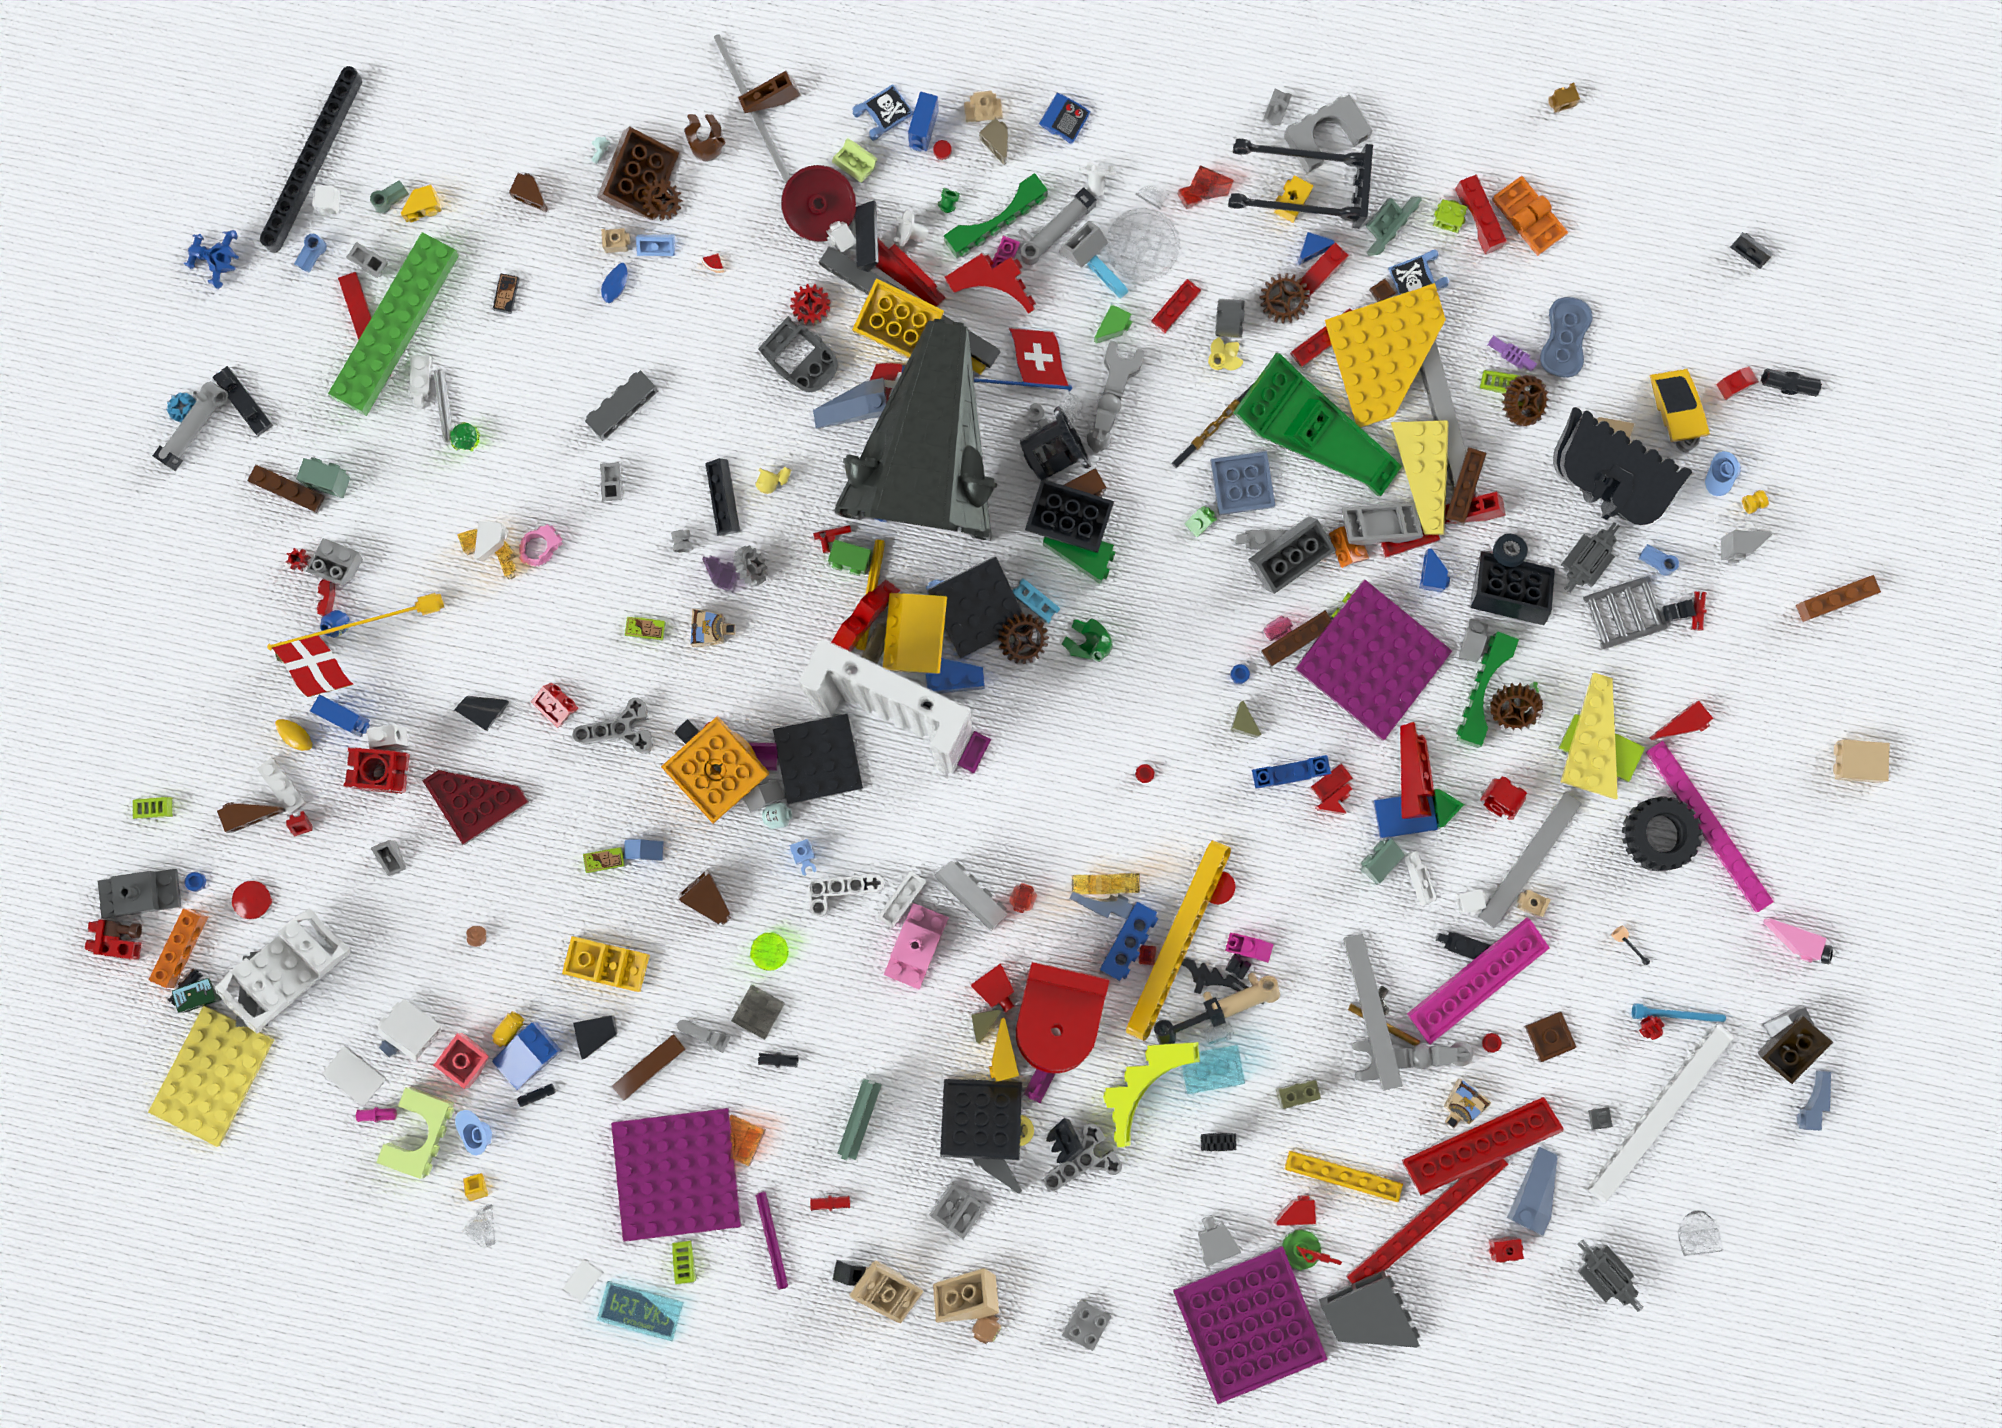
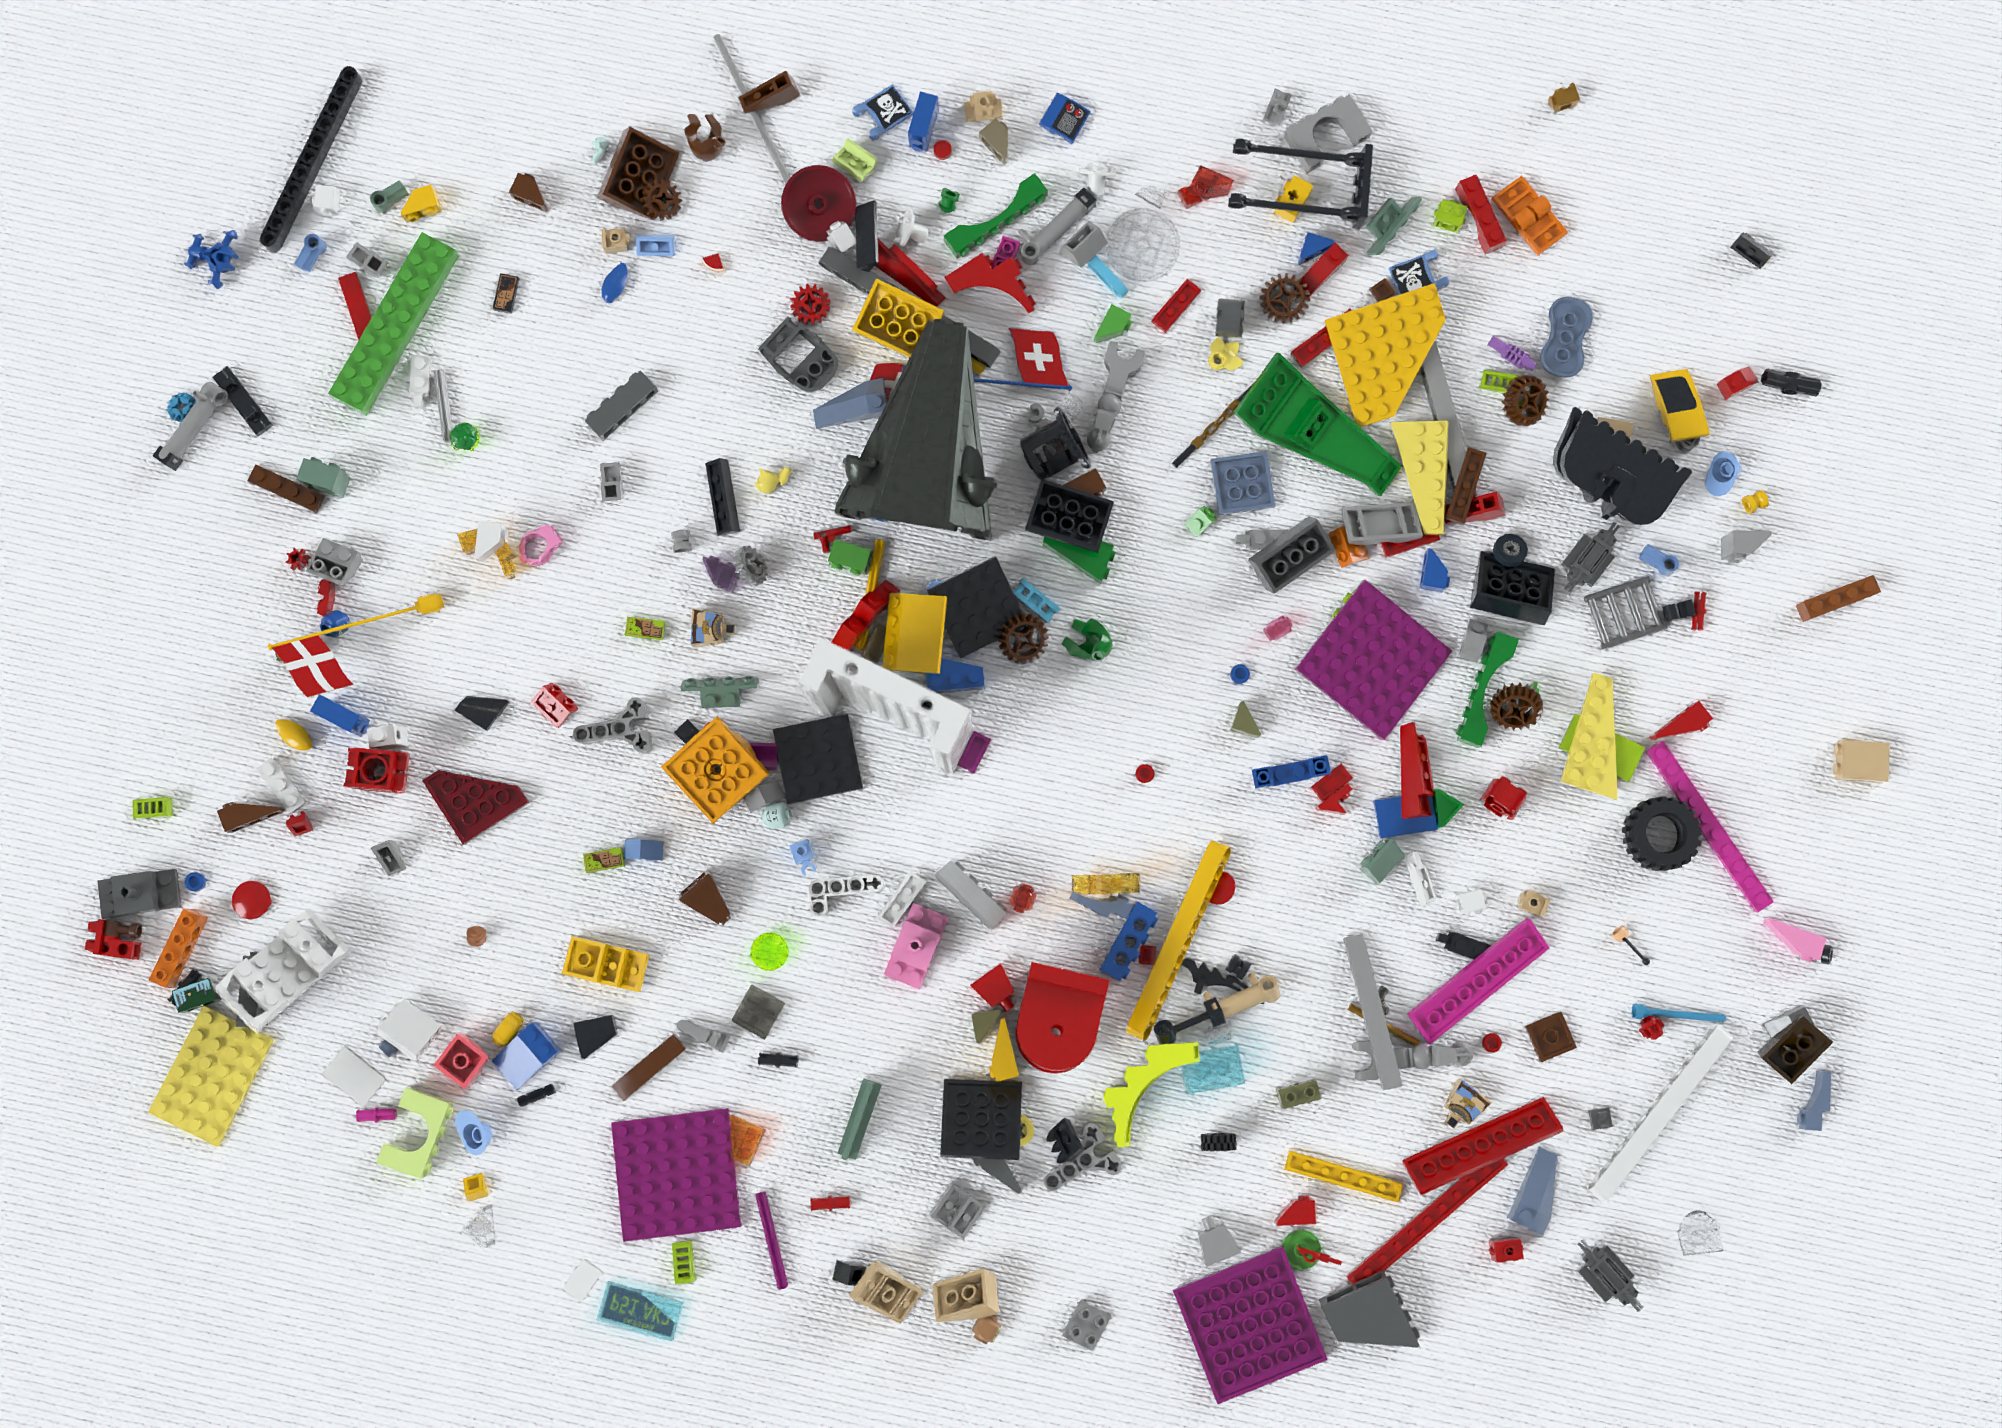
(720, 692): none -> sand green bracket
(1038, 1085): magenta hinge -> none
(1249, 947): dark pink slope -> none
(1296, 639): reddish brown plate -> none
(1530, 860): light grey tile -> none

